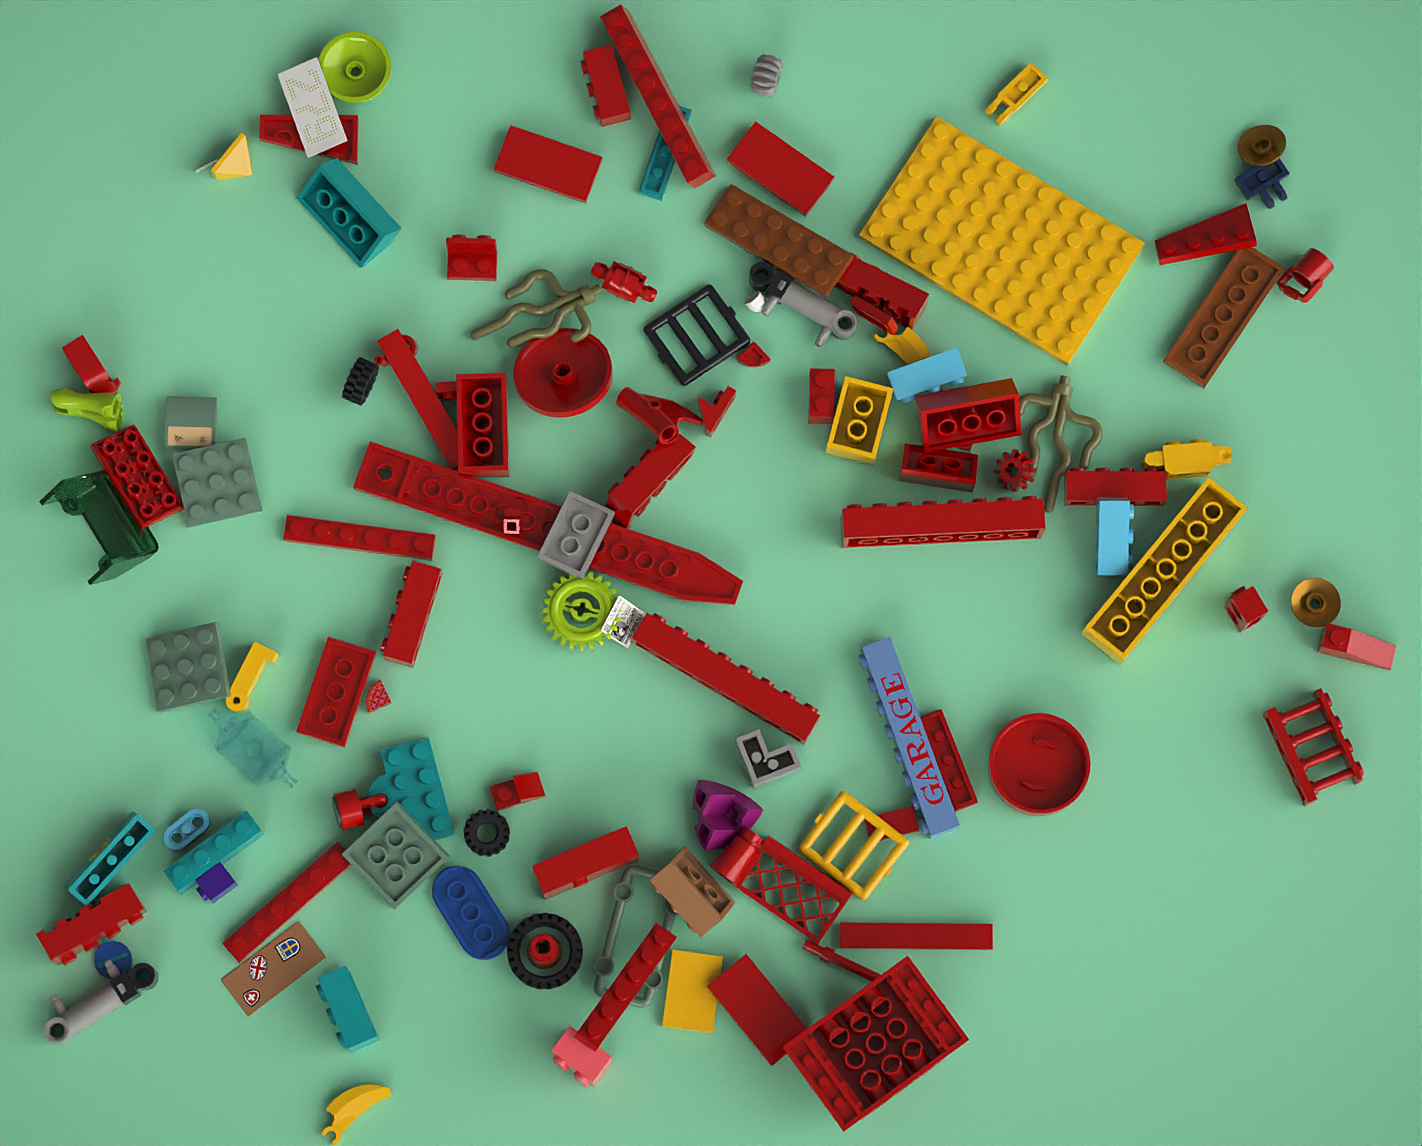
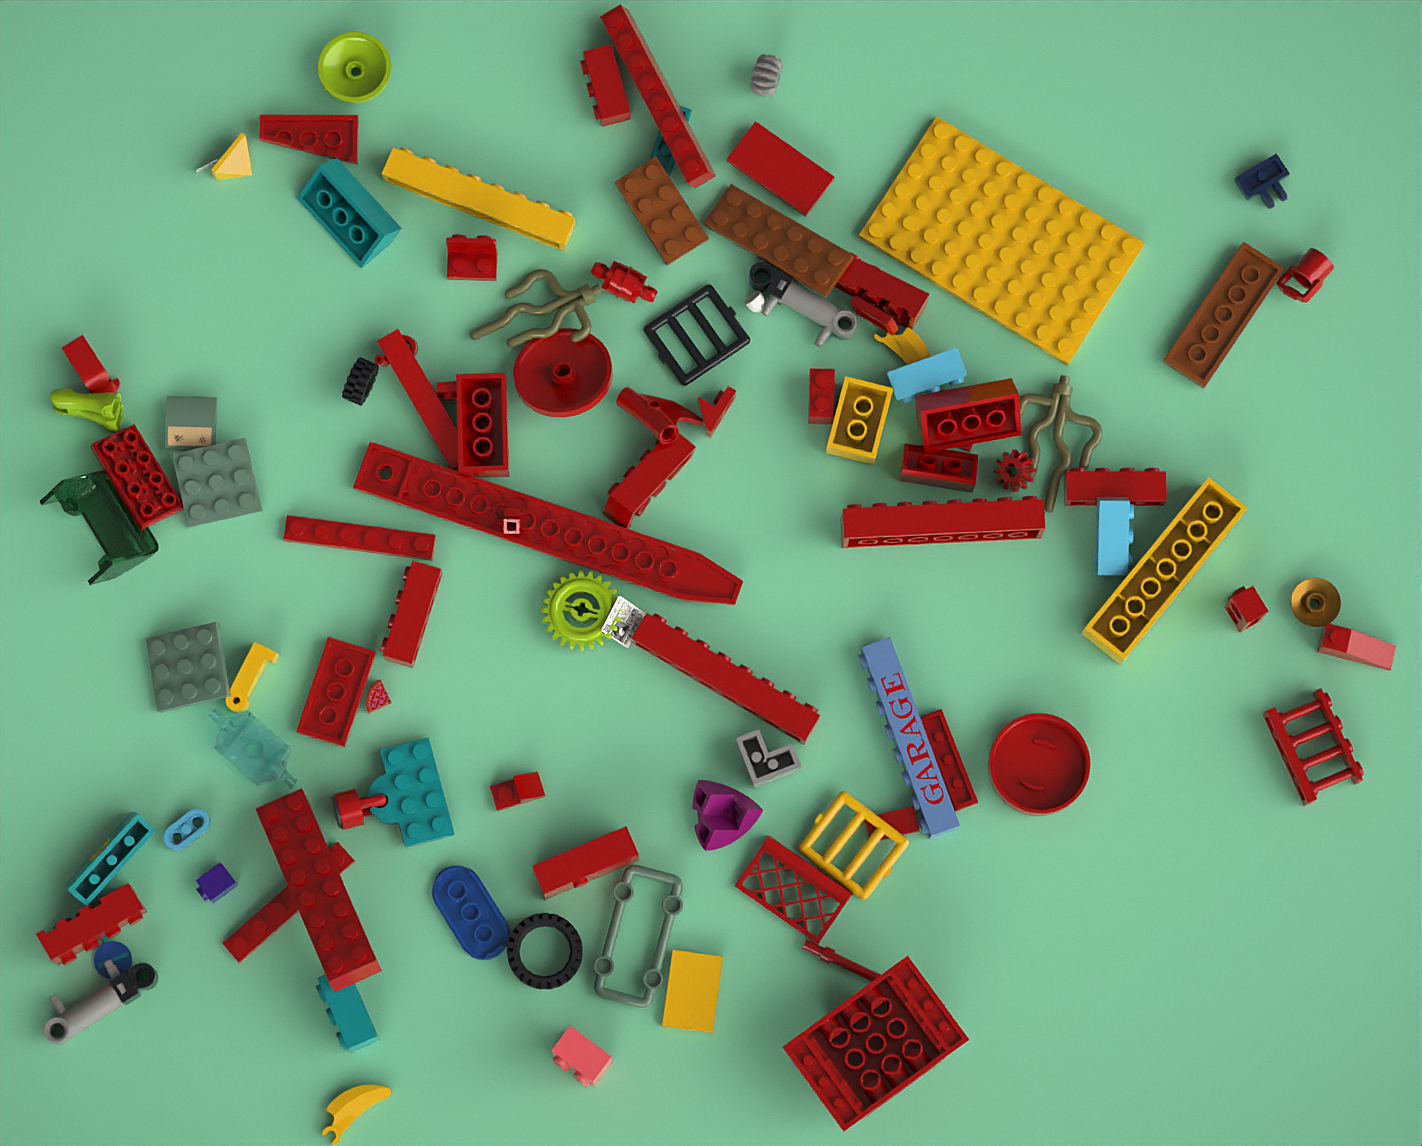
(215, 849): teal brick -> none
(273, 968): medium nougat sticker -> none
(312, 107): white sticker -> none
(318, 890): none -> red brick
(395, 855): sand green plate -> none
(475, 822): black tyre -> none
(478, 198): none -> yellow brick
(544, 960): red plant -> none
(548, 164): red tile -> none
(576, 535): light grey plate -> none
(625, 987): red plate -> none
(661, 211): none -> dark orange plate
(692, 892): medium nougat slope -> none
(737, 856): red plant -> none
(753, 356): red tile -> none
(756, 1008): red tile -> none
(916, 936): red tile -> none
(1018, 92): yellow hinge -> none
(1188, 459): yellow hinge -> none
(1213, 236): red wing -> none
(1258, 138): pearl gold dish -> none

